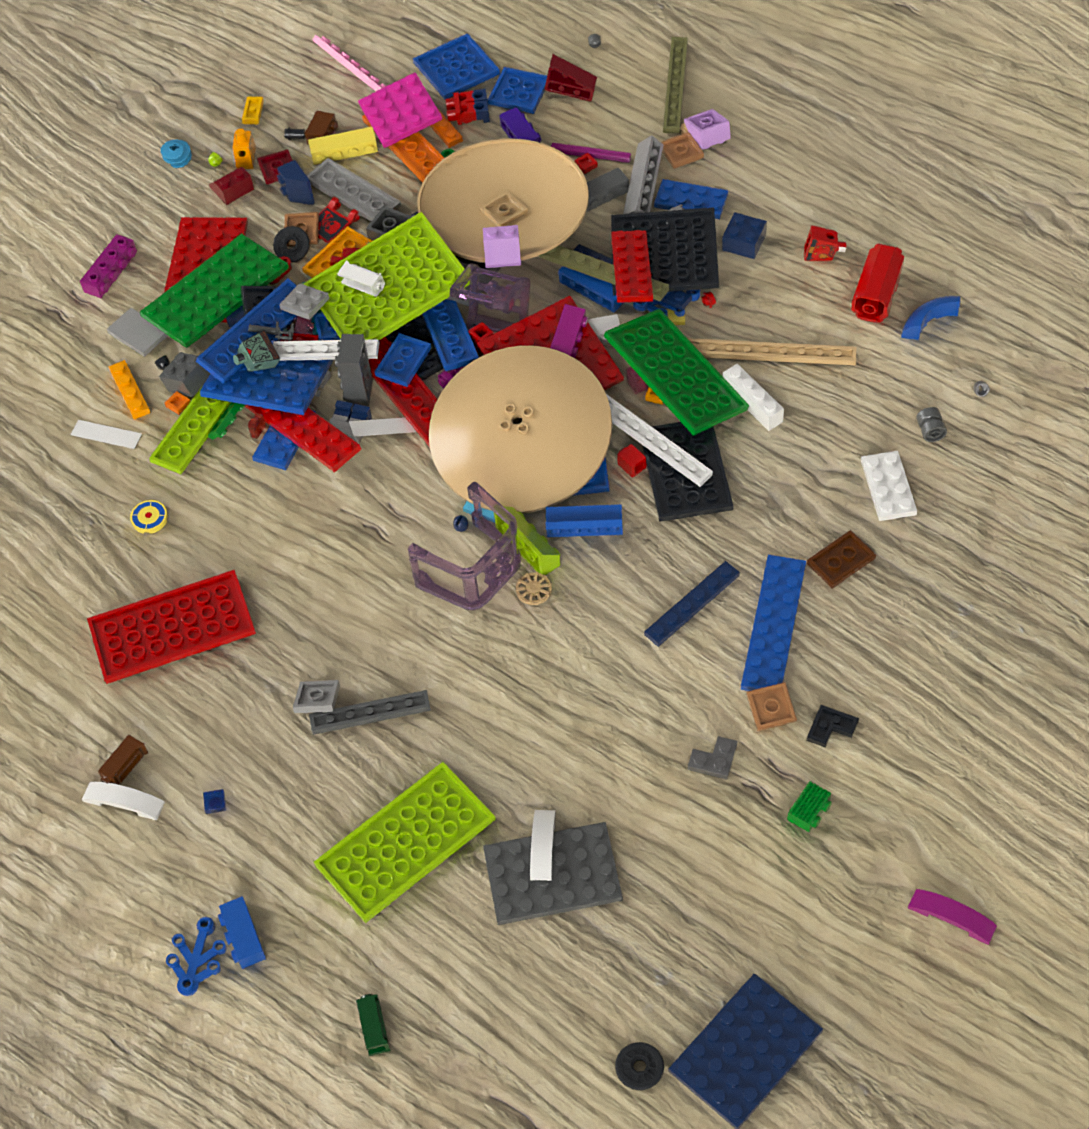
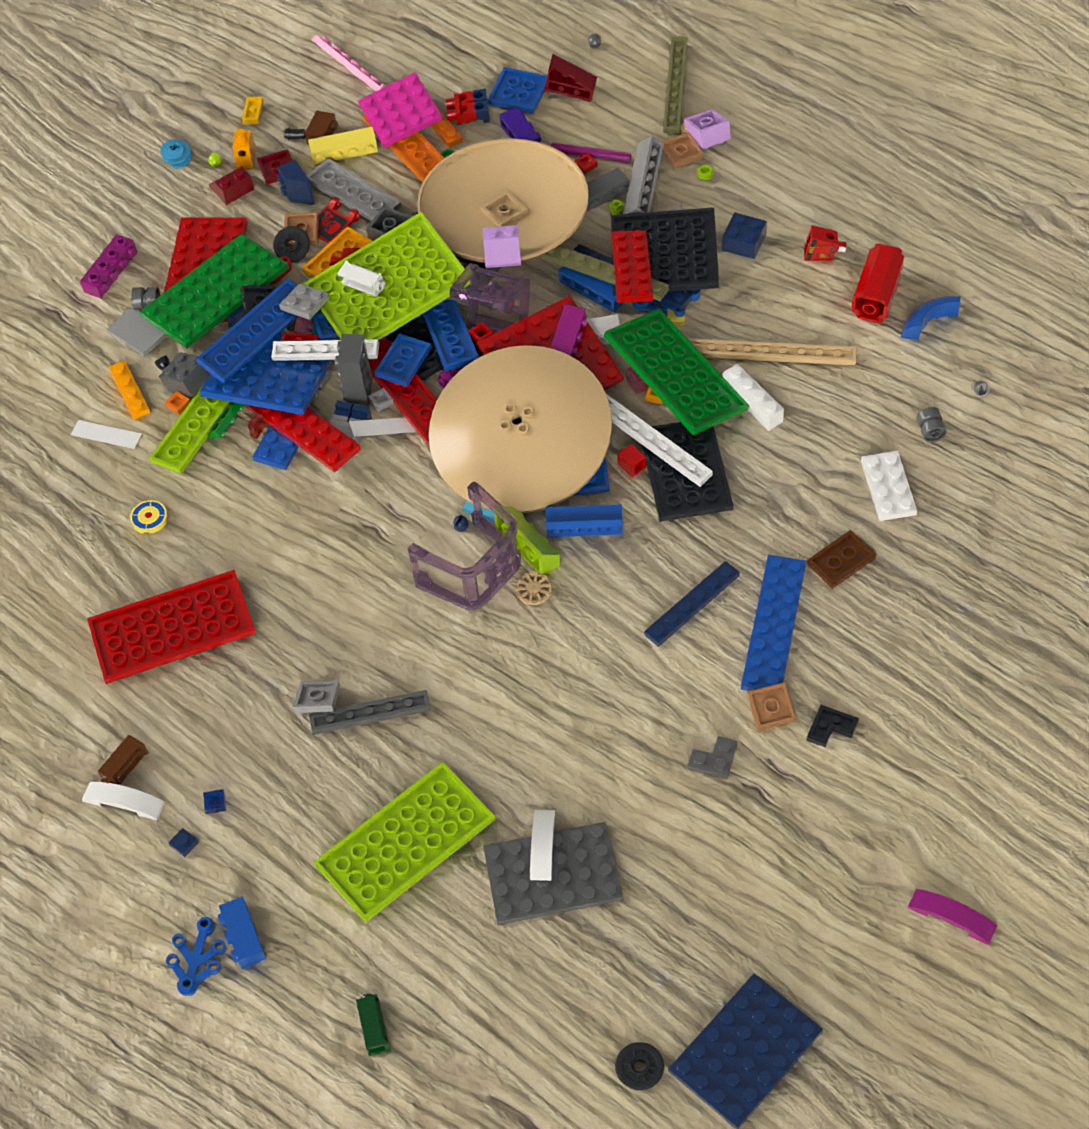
(141, 297): none -> dark grey wheel
(183, 842): none -> dark blue plate
(257, 353): sand green torso -> none
(274, 331): dark grey piece -> none
(381, 399): none -> light grey plate
(456, 66): blue plate -> none
(616, 207): none -> lime plate
(690, 196): blue plate -> none
(705, 172): none -> lime plate
(708, 299): red plate -> none
(809, 807): green brick -> none

